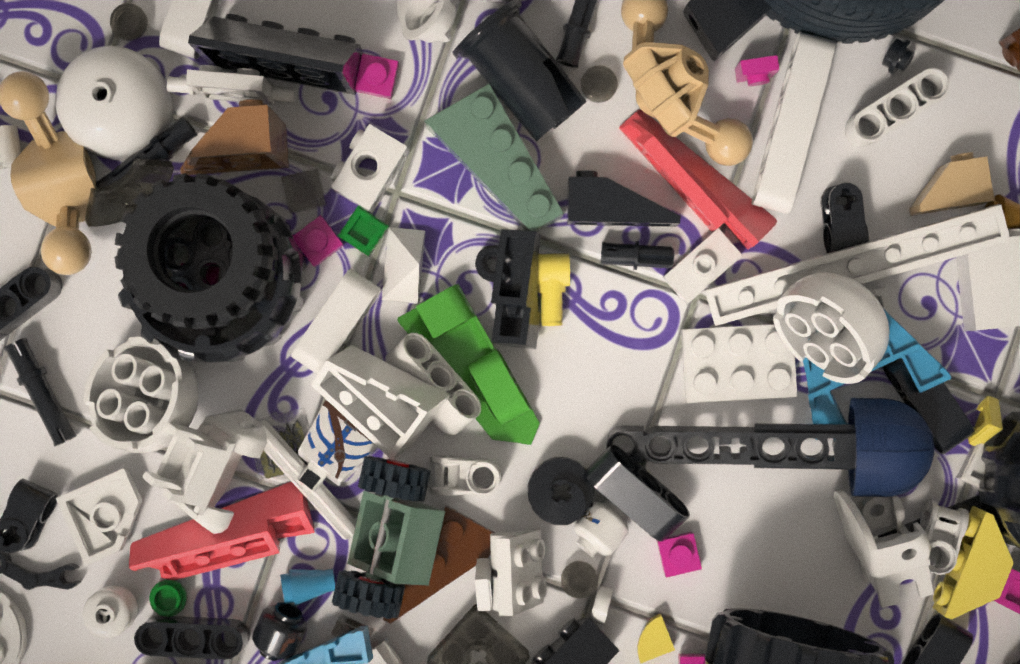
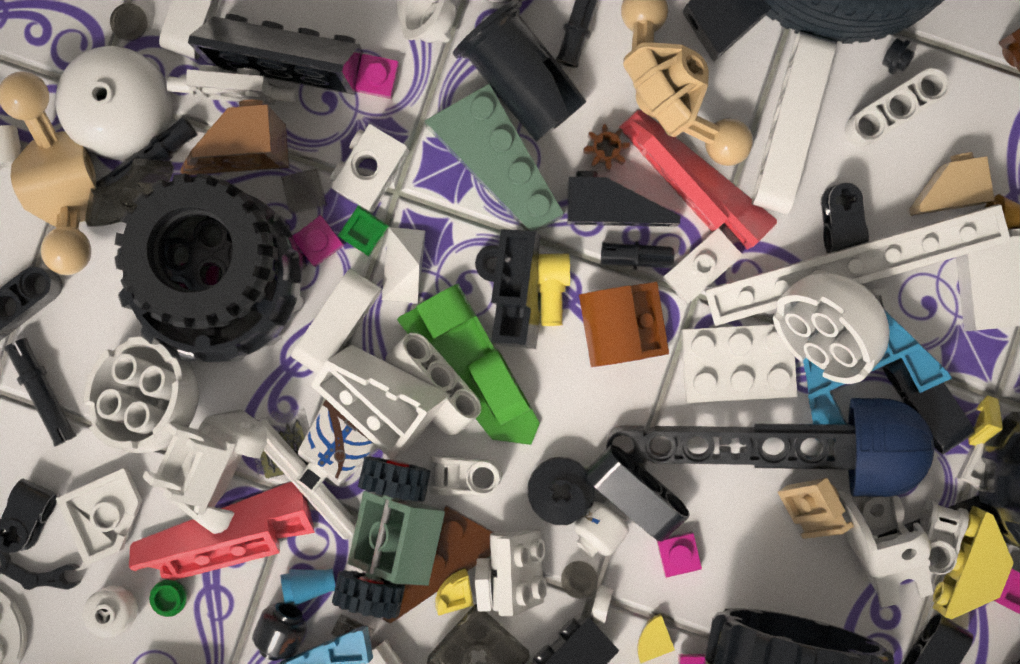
(176, 645): black beam -> none
(454, 593): none -> light yellow tile
(599, 84): clear smoke plate -> none
(613, 141): none -> reddish brown gear
(623, 324): none -> dark orange brick
(757, 70): dark pink plate -> none
(815, 508): none -> tan plate

